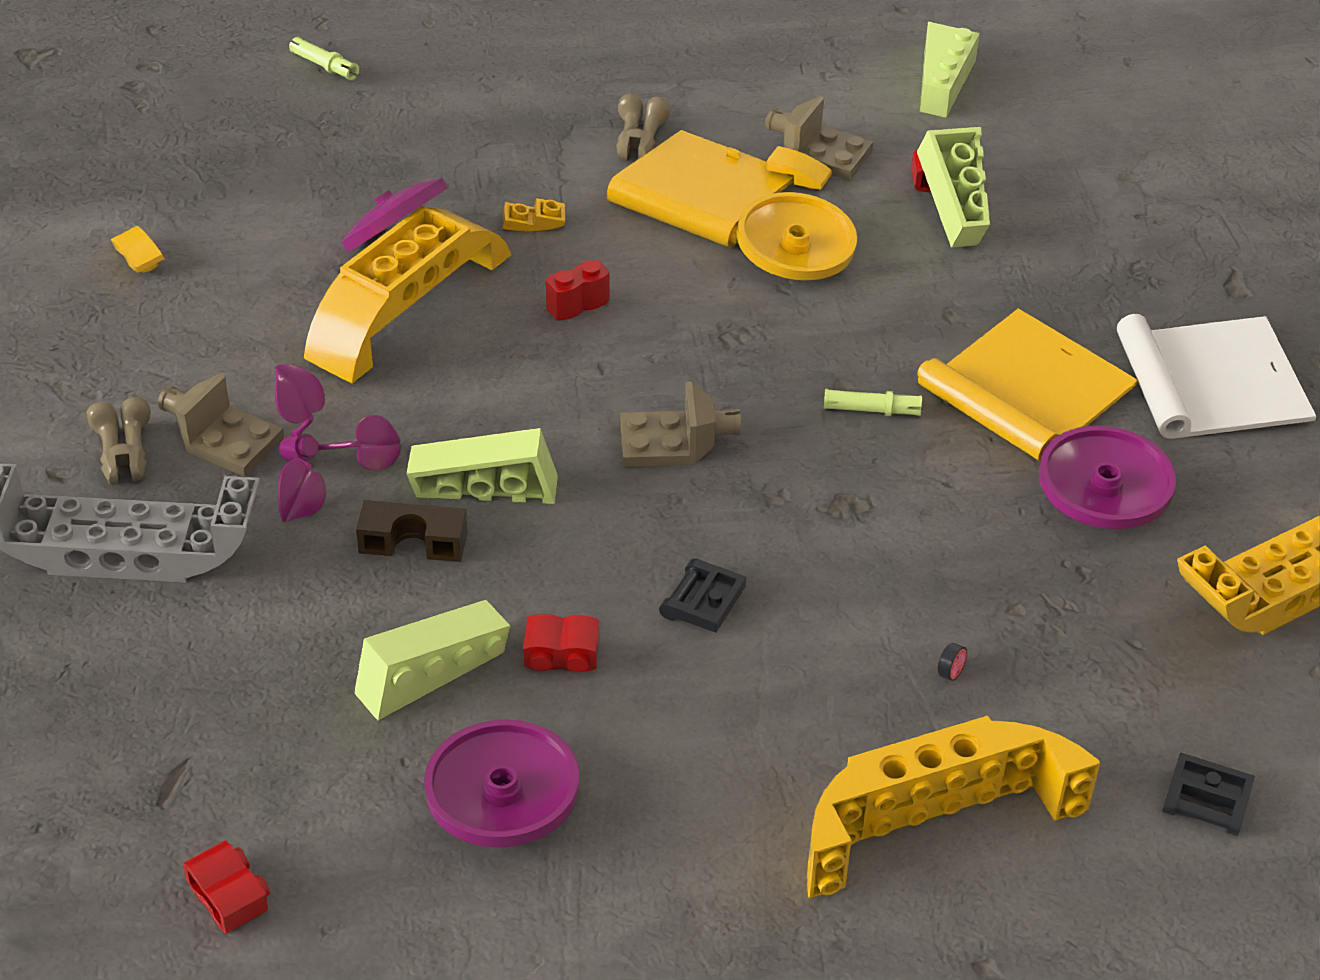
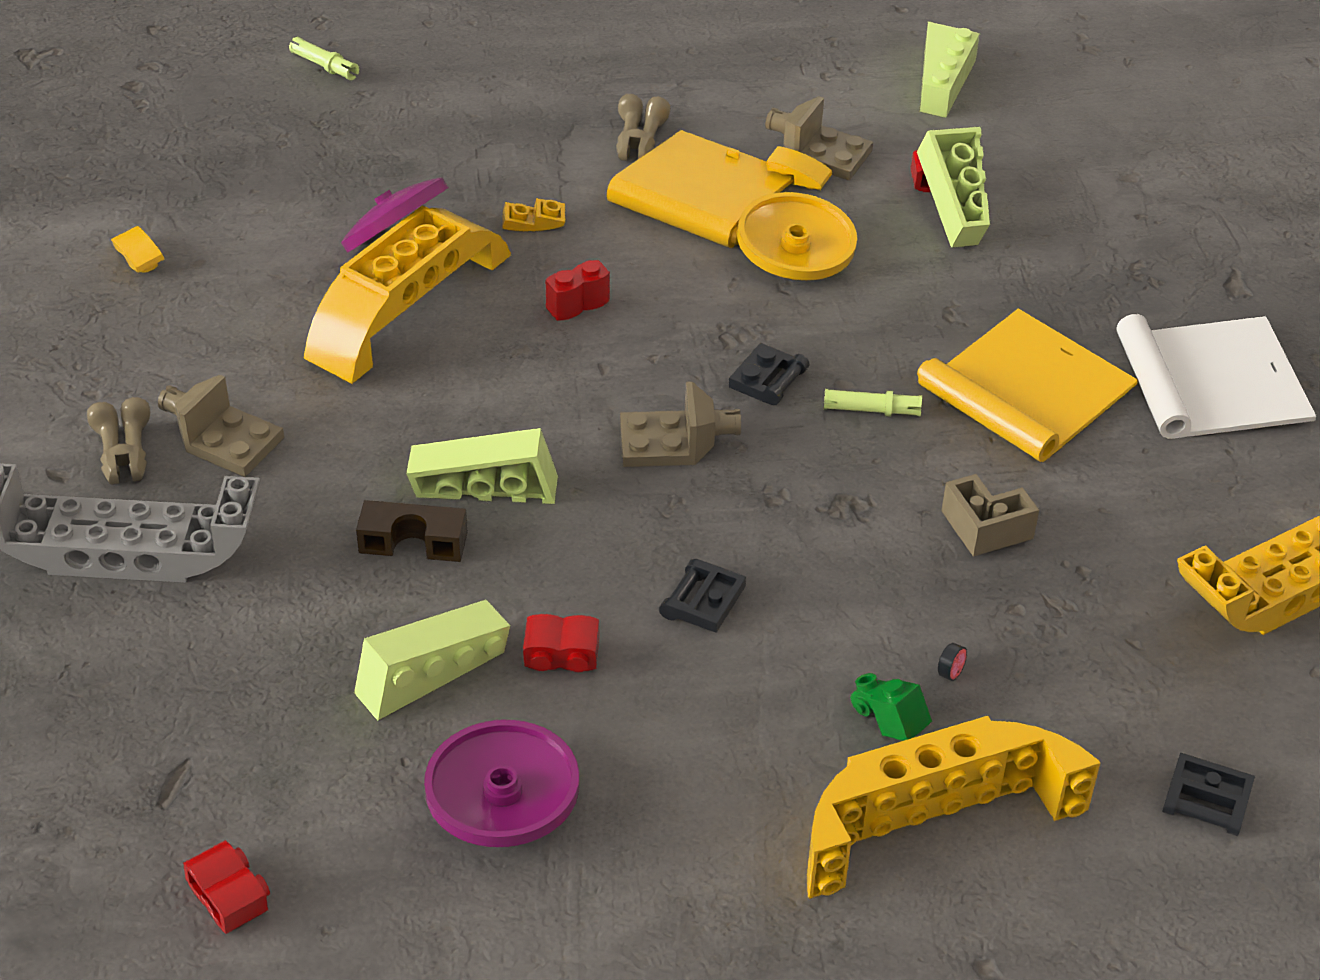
(296, 398): magenta plant -> none
(761, 368): none -> black plate
(895, 703): none -> green brick
(988, 520): none -> dark tan brick
(1107, 477): magenta dish -> none

